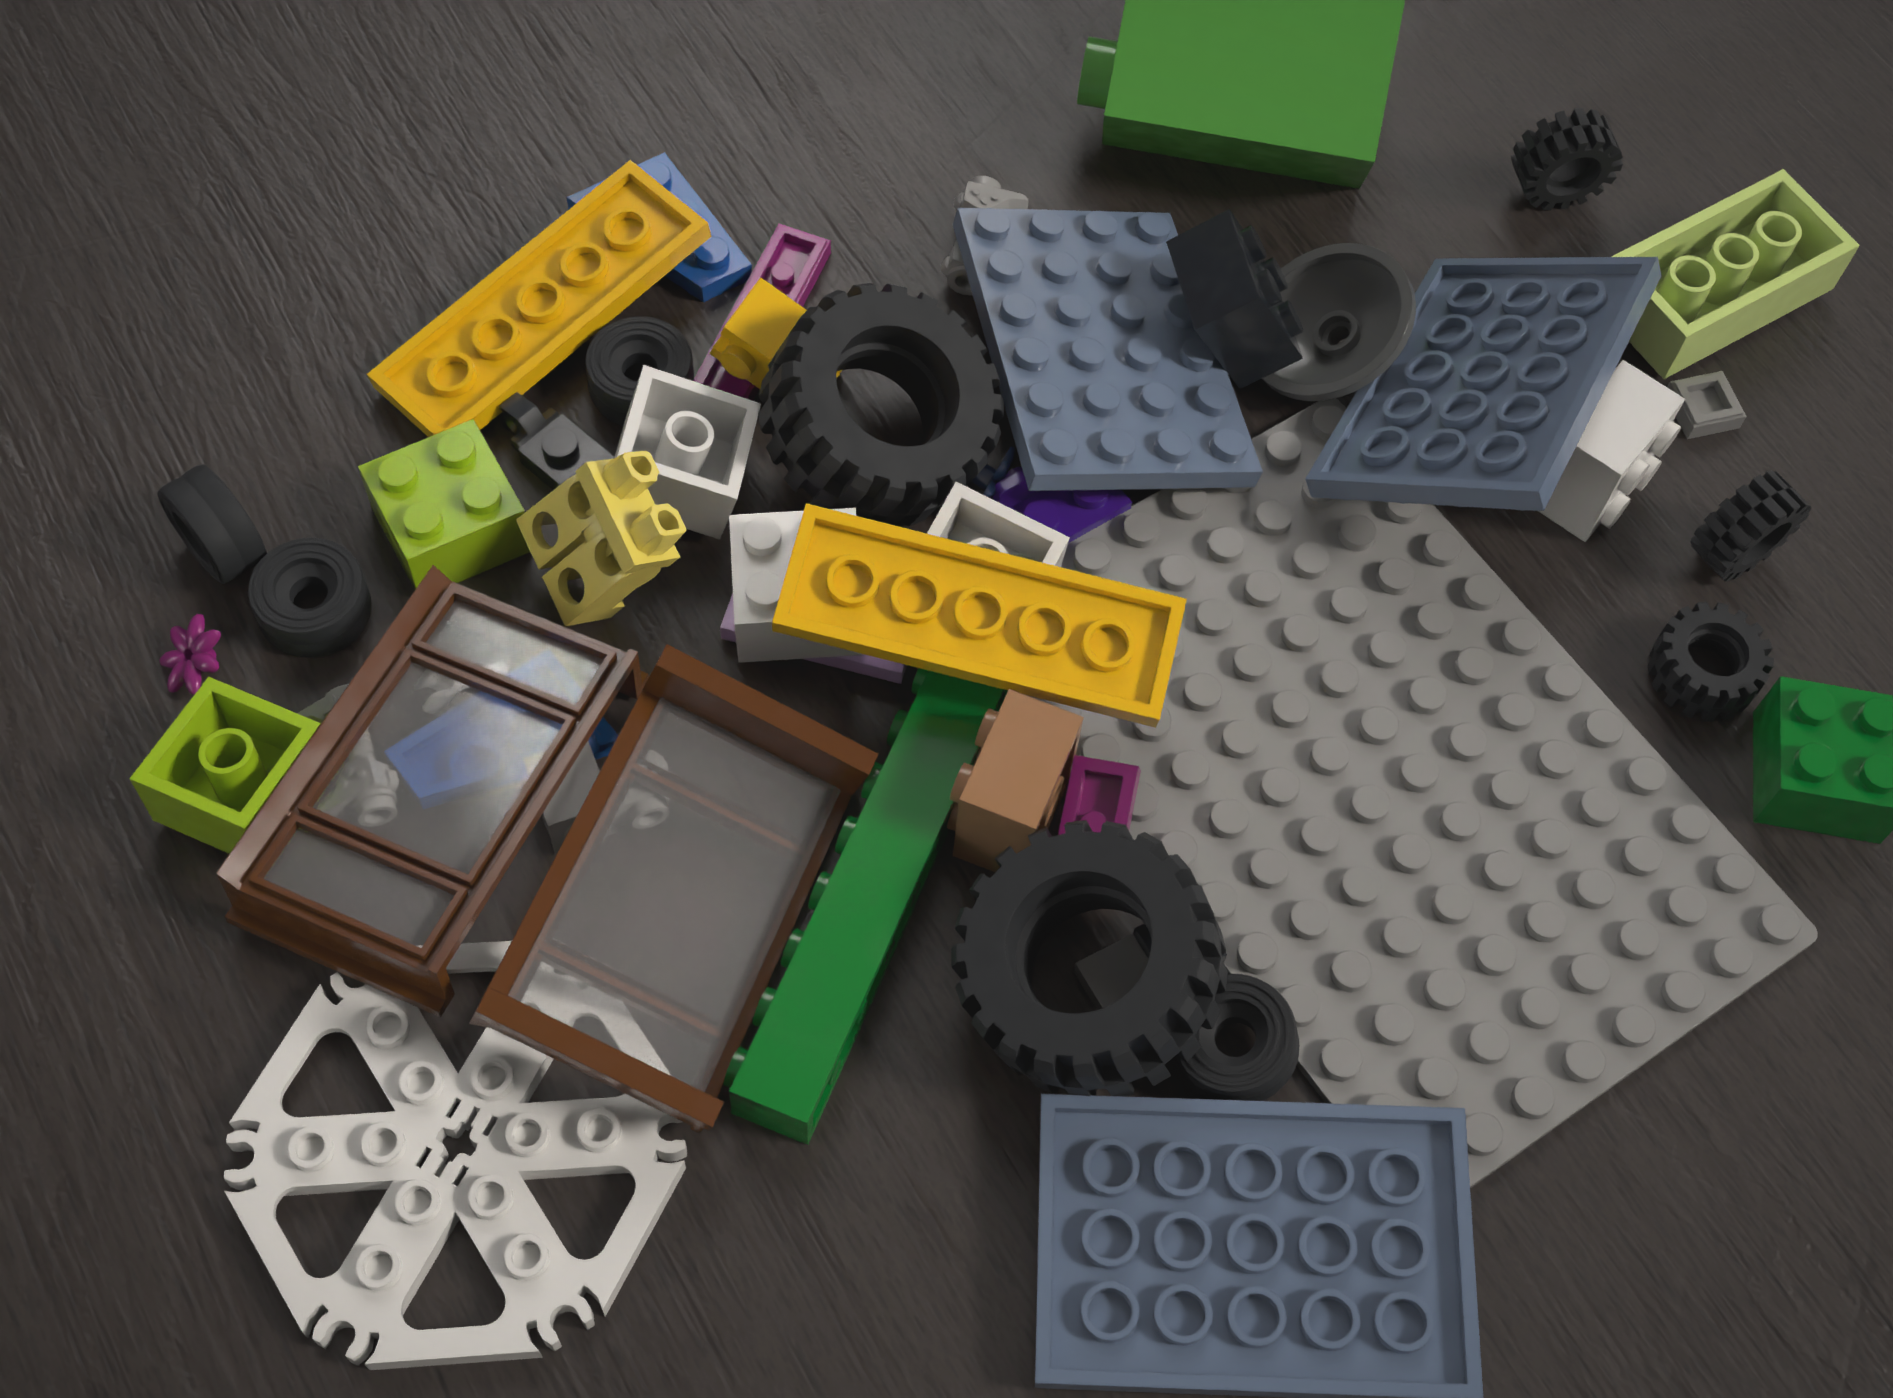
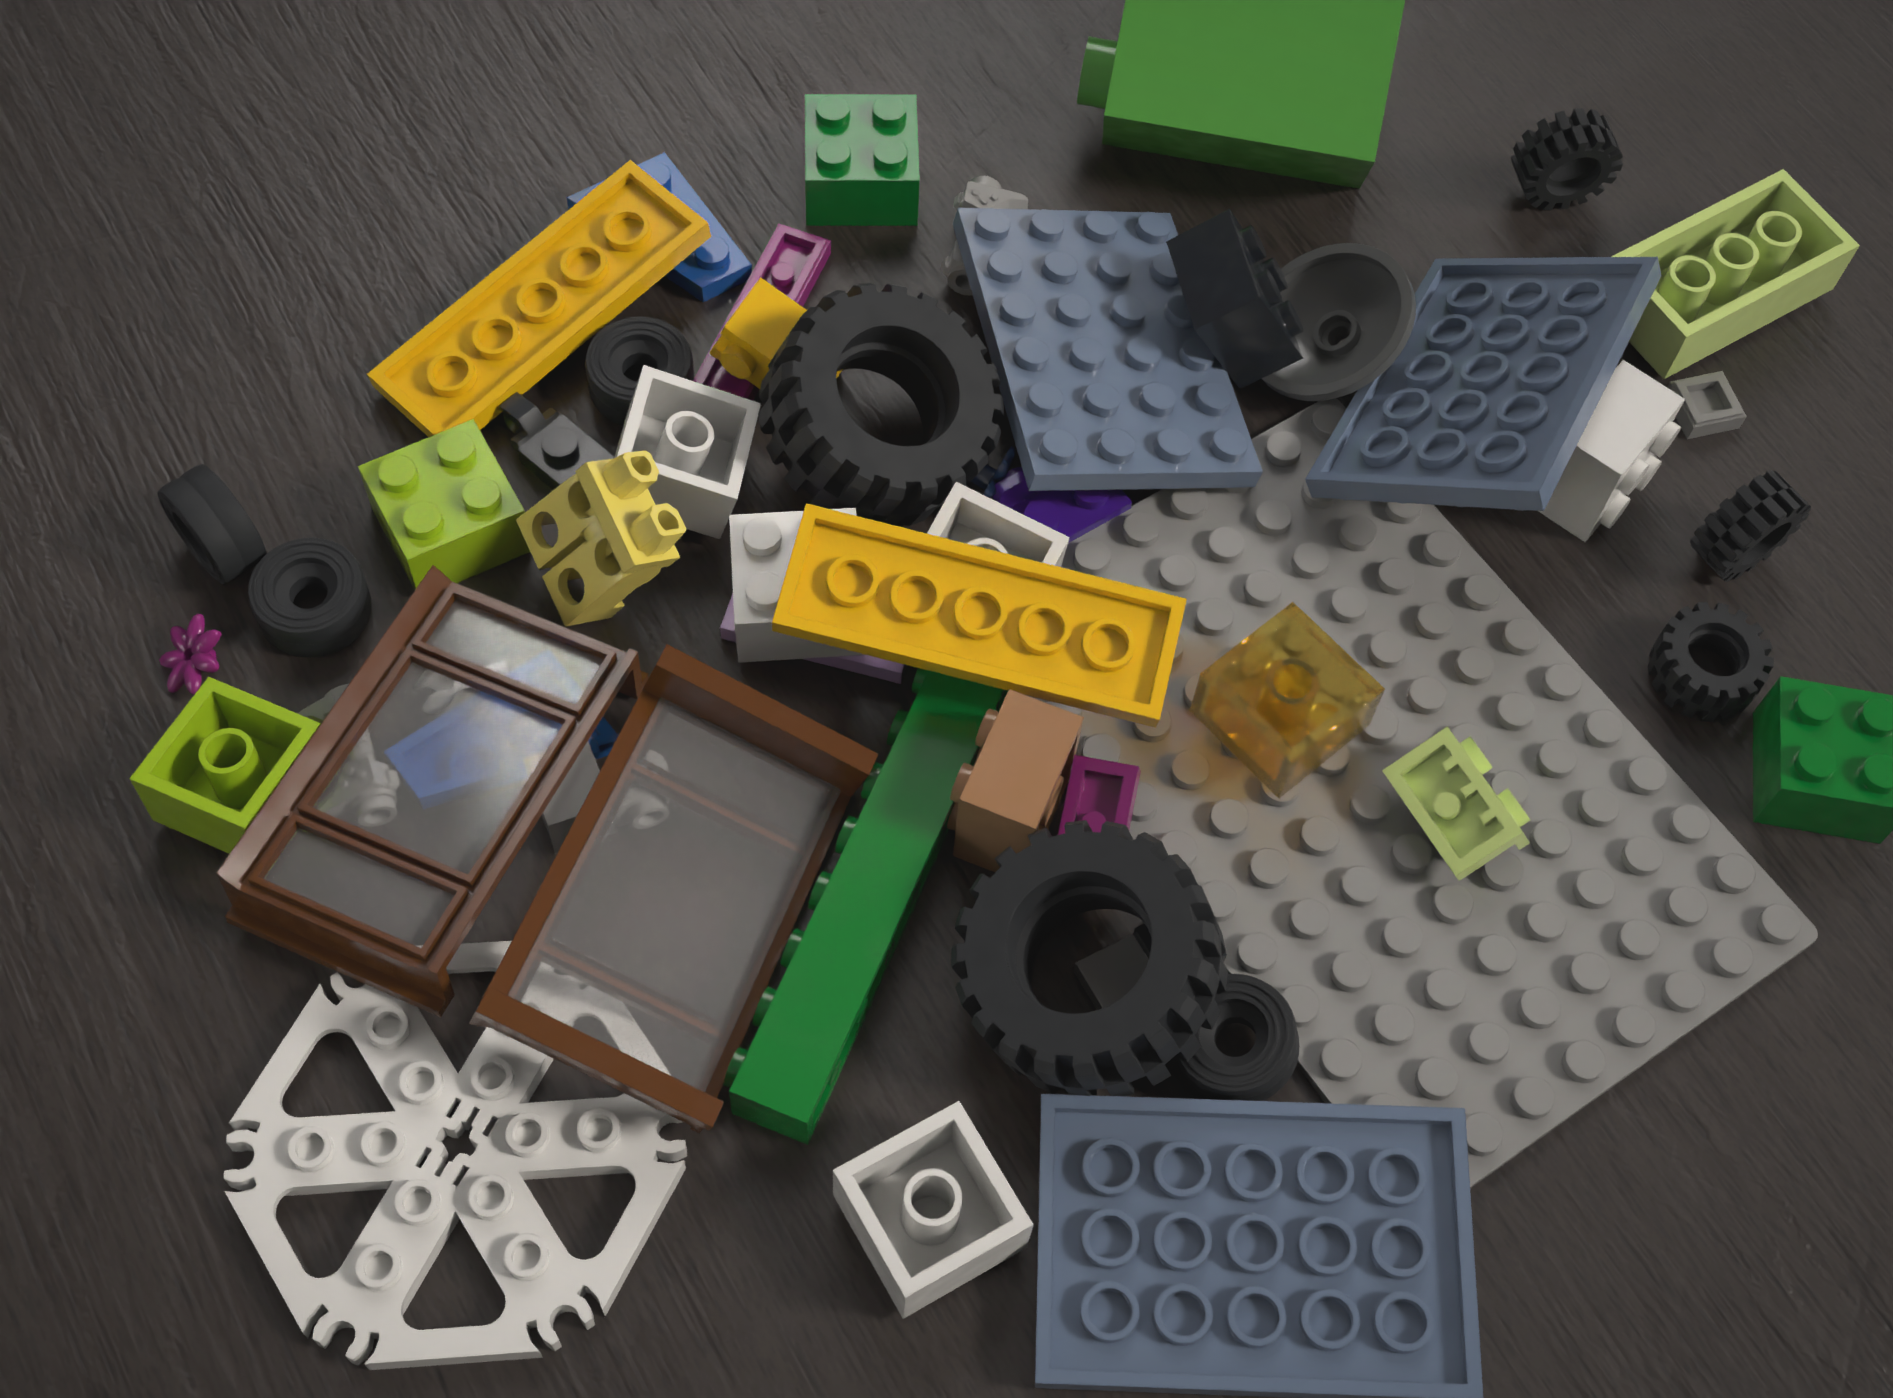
(861, 160): none -> green brick
(931, 1209): none -> white brick
(1286, 699): none -> clear yellow brick
(1456, 804): none -> yellowish green bracket

